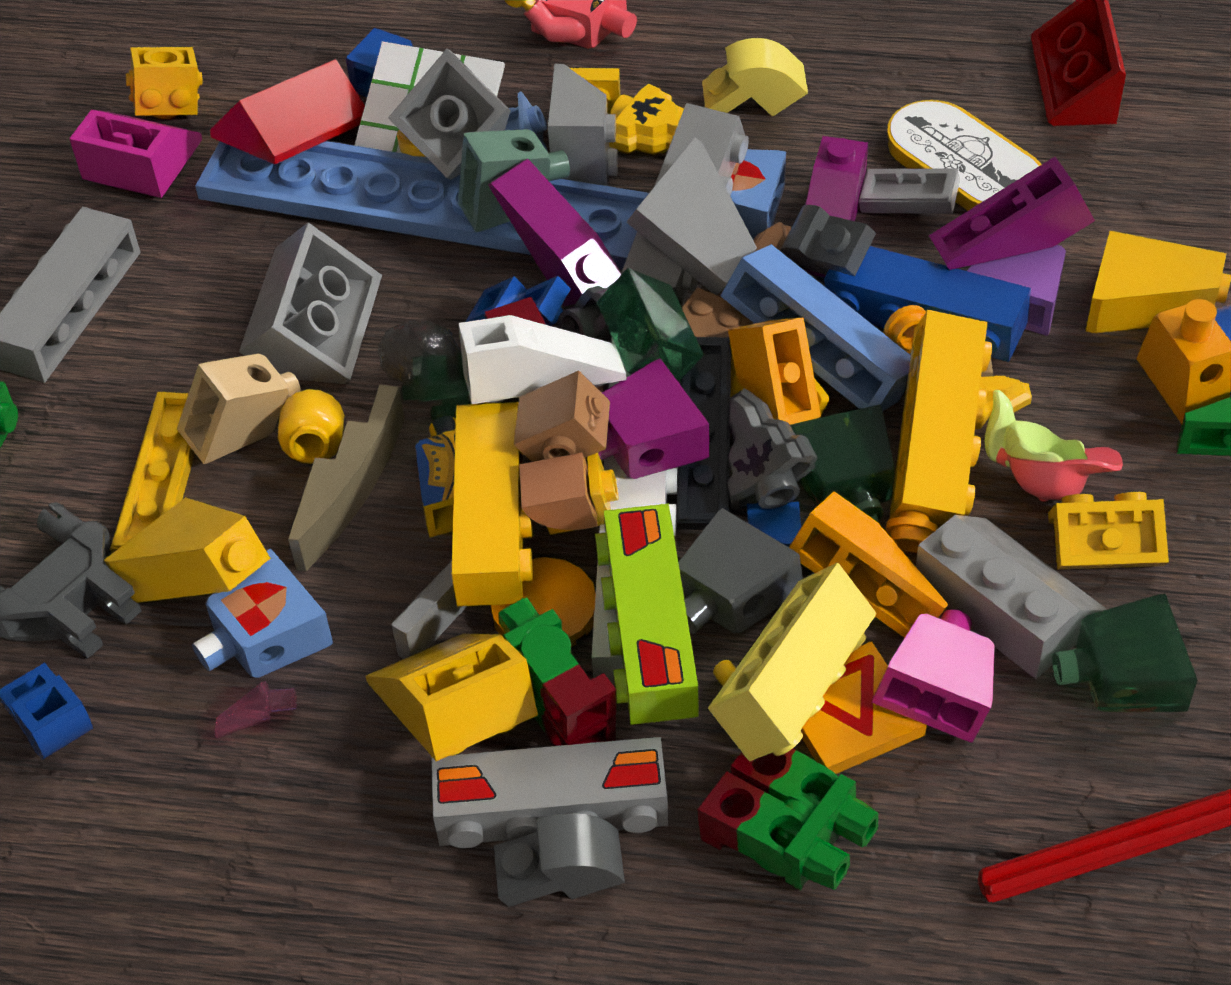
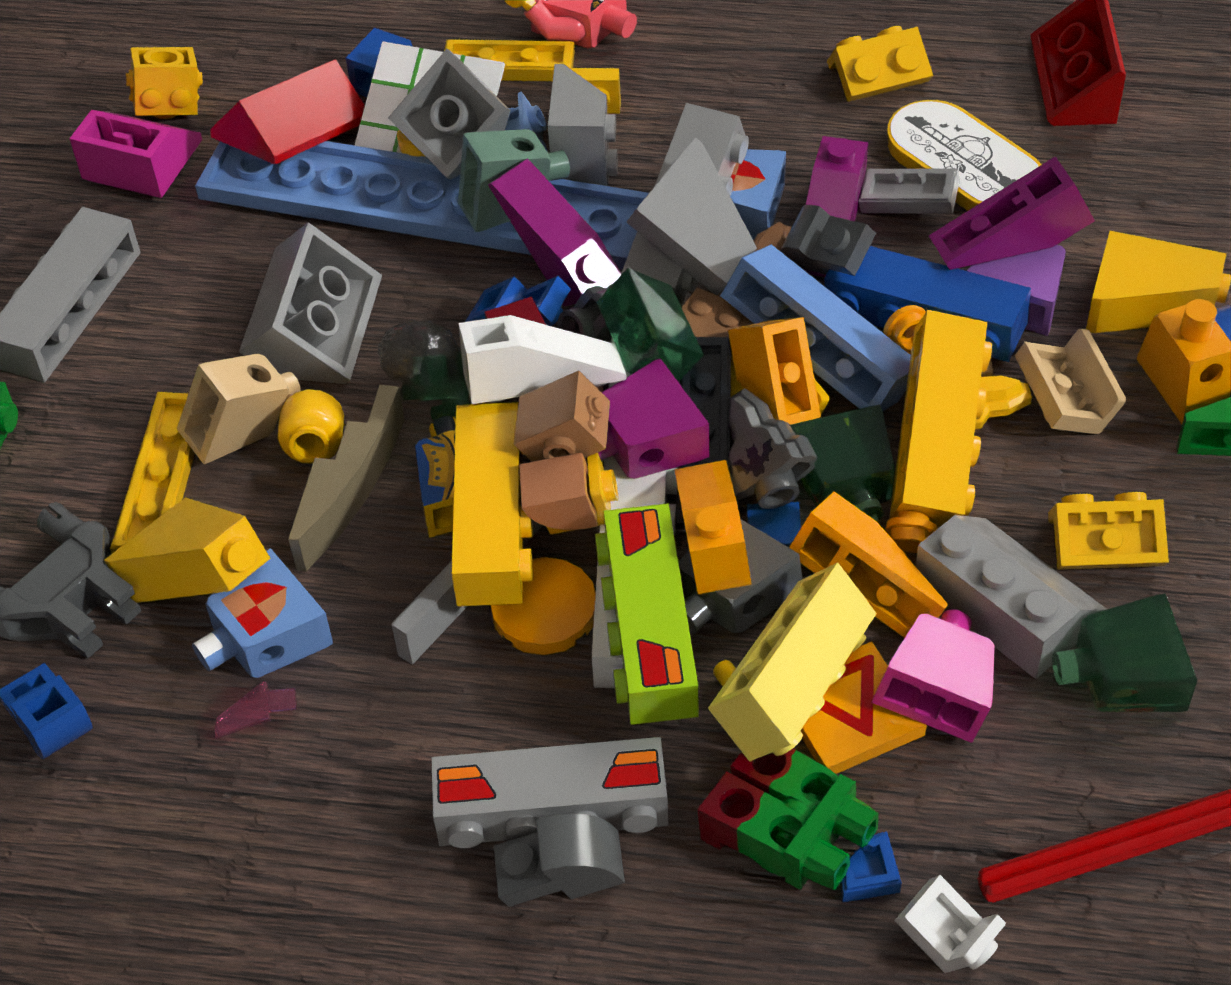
(458, 692): yellow slope -> none
(522, 58): none -> yellow tile
(566, 700): hips -> none
(645, 121): yellow rock -> none
(713, 527): none -> light orange slope
(759, 71): light yellow brick -> none
(871, 871): none -> blue tile
(881, 63): none -> yellow bracket
(949, 927): none -> white bracket
(1039, 458): hair -> none
(1072, 383): none -> tan bracket

